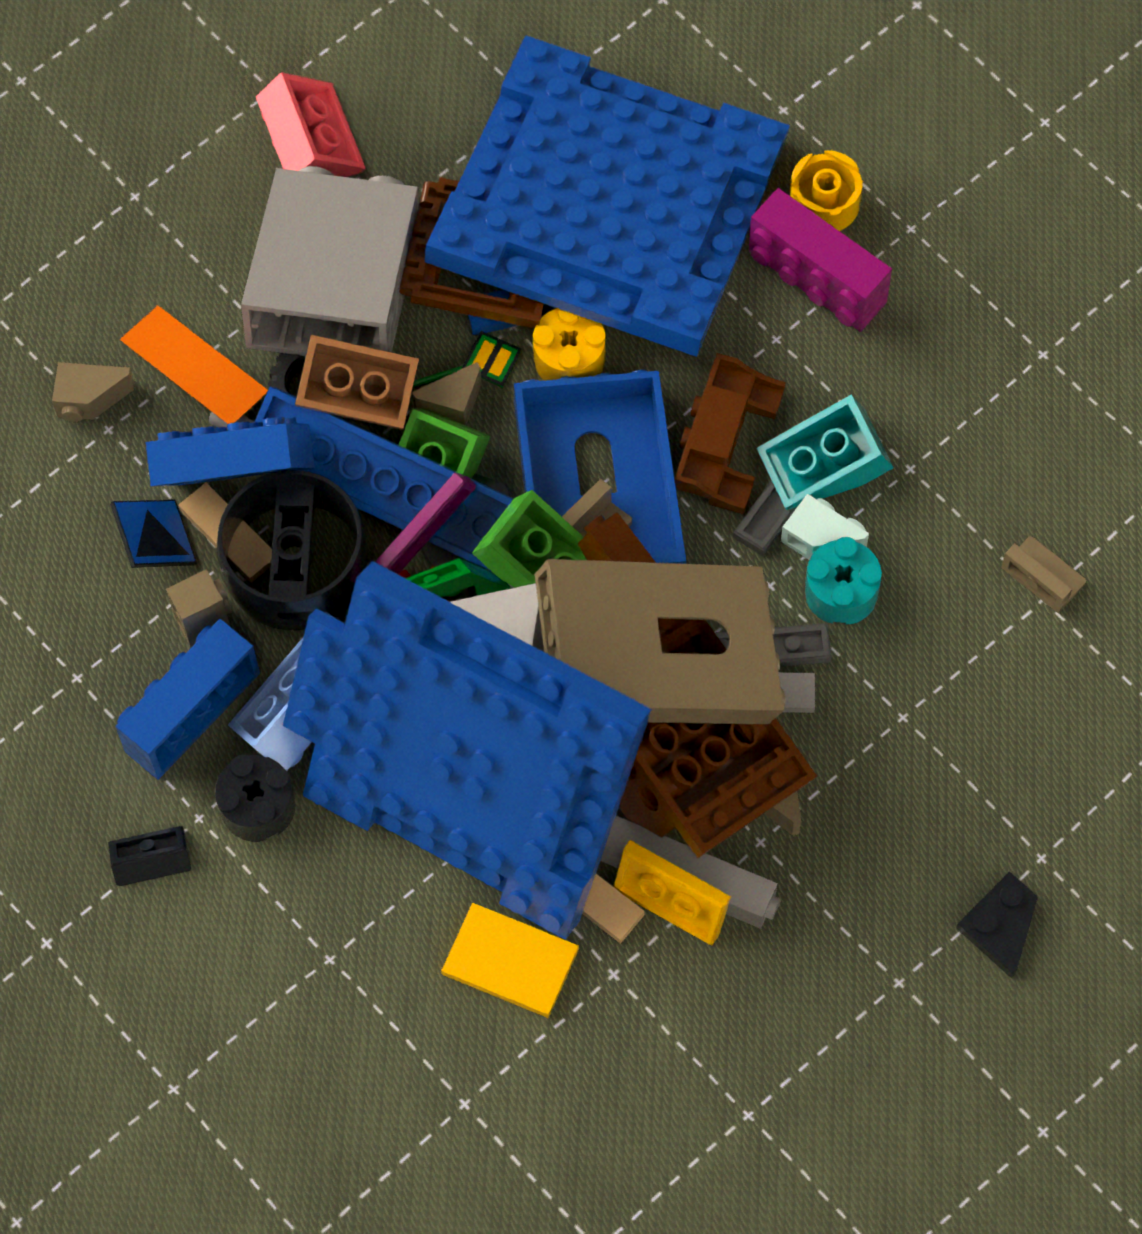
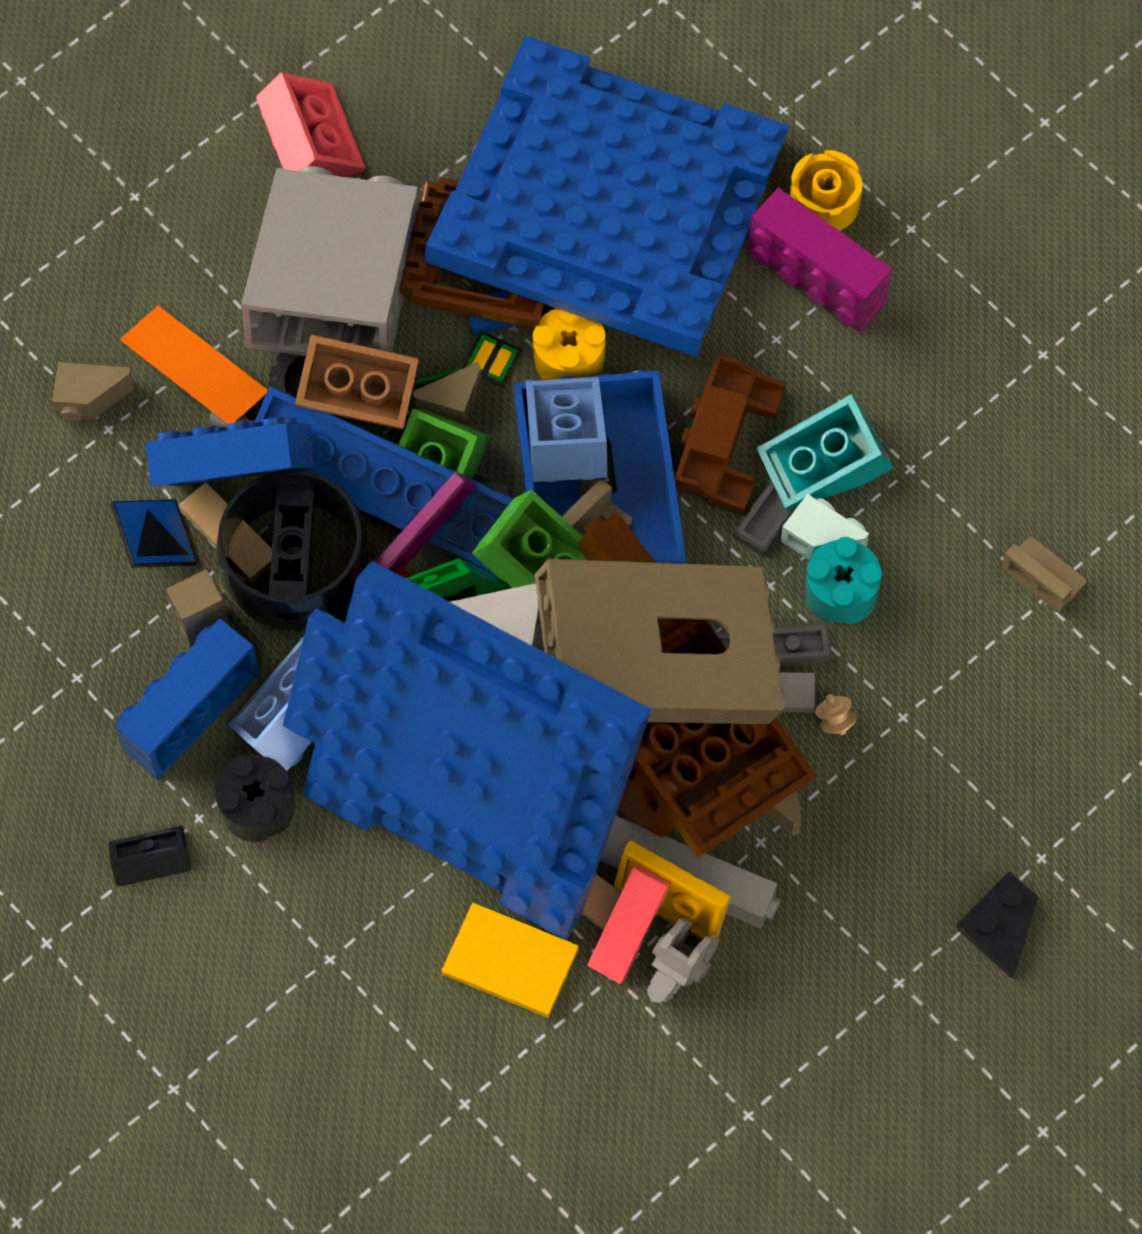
(566, 429): none -> medium blue slope
(629, 924): none -> coral tile
(678, 962): none -> light grey hinge
(836, 714): none -> tan wheel

